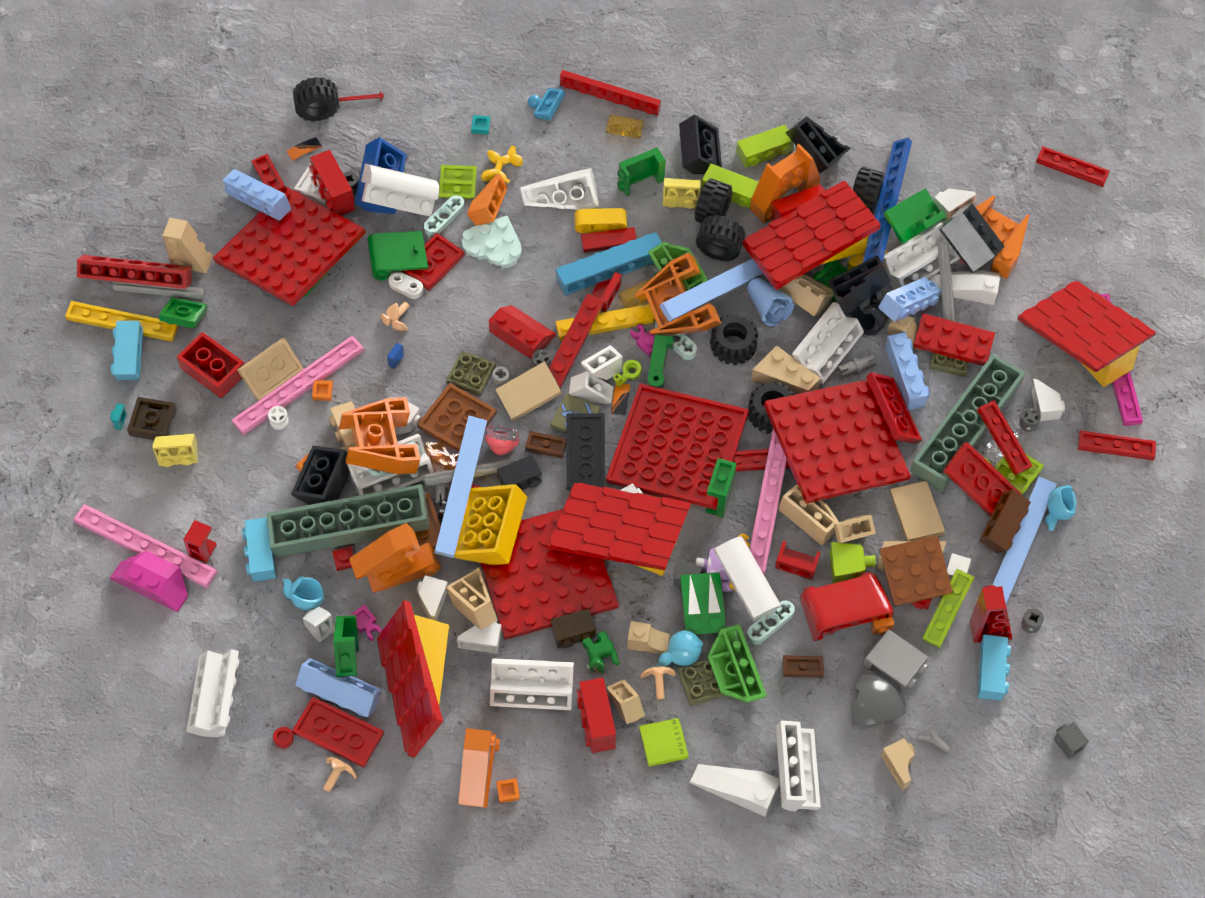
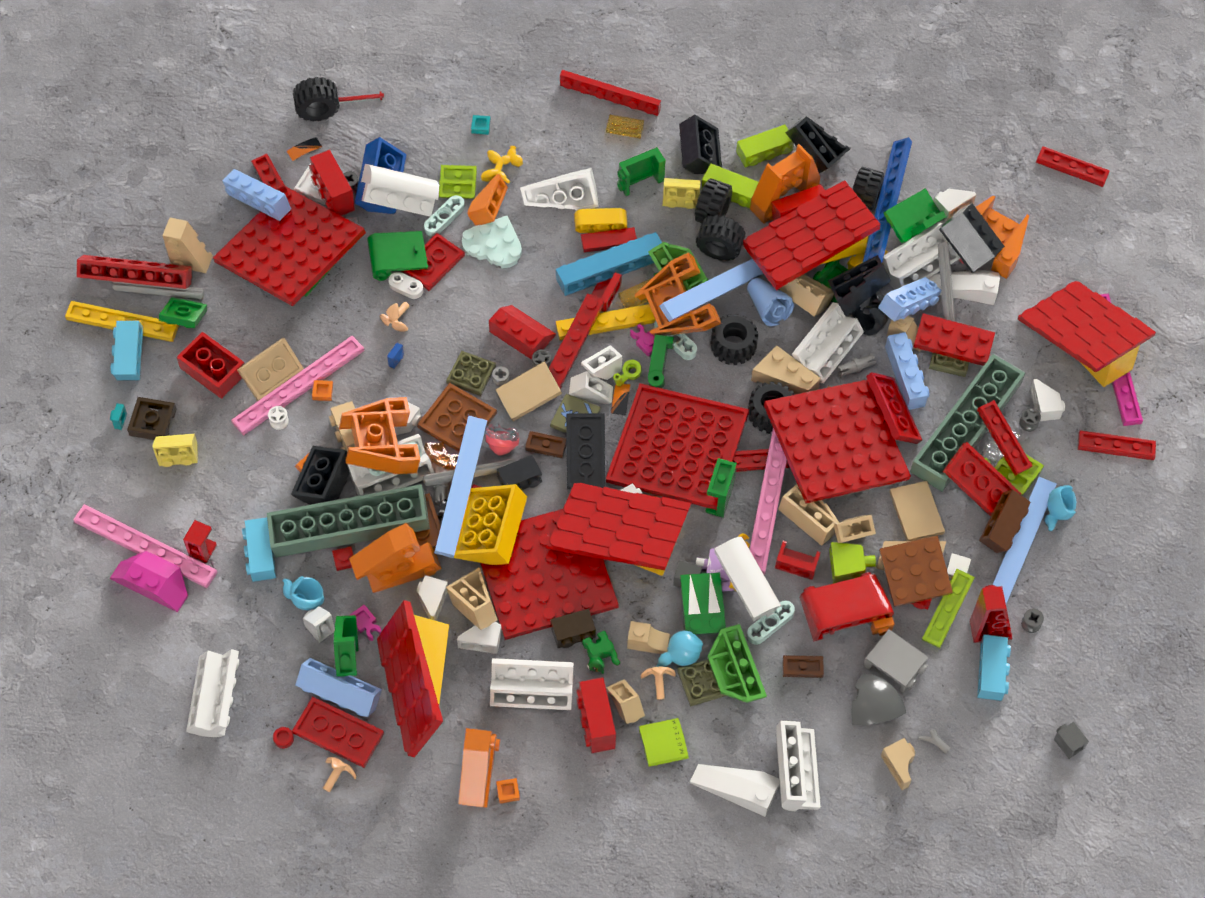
(548, 104): dark azure plate -> none

